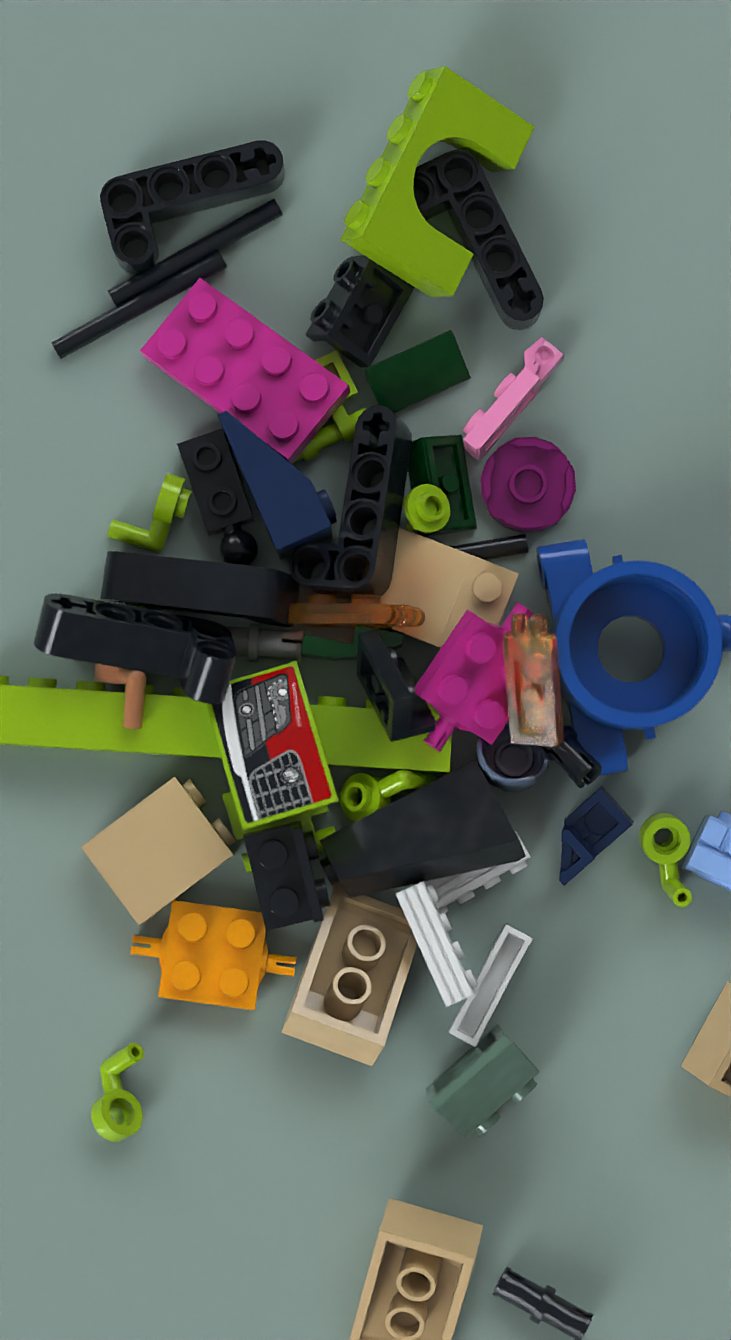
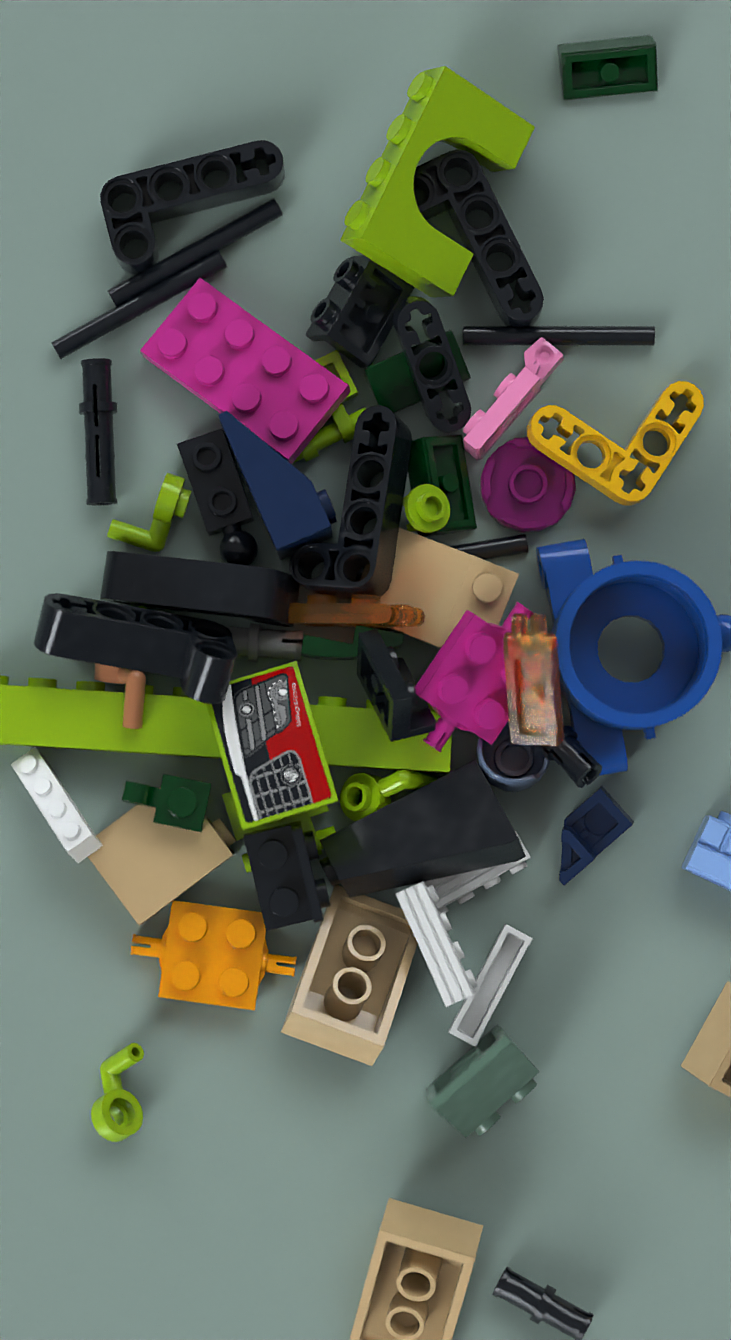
(56, 805): none -> white piece
(101, 483): none -> black pin
(177, 802): none -> dark green plate
(408, 336): none -> black beam
(559, 335): none -> black bar
(608, 67): none -> dark green slope
(615, 459): none -> yellow beam
(667, 853): lime plate -> none

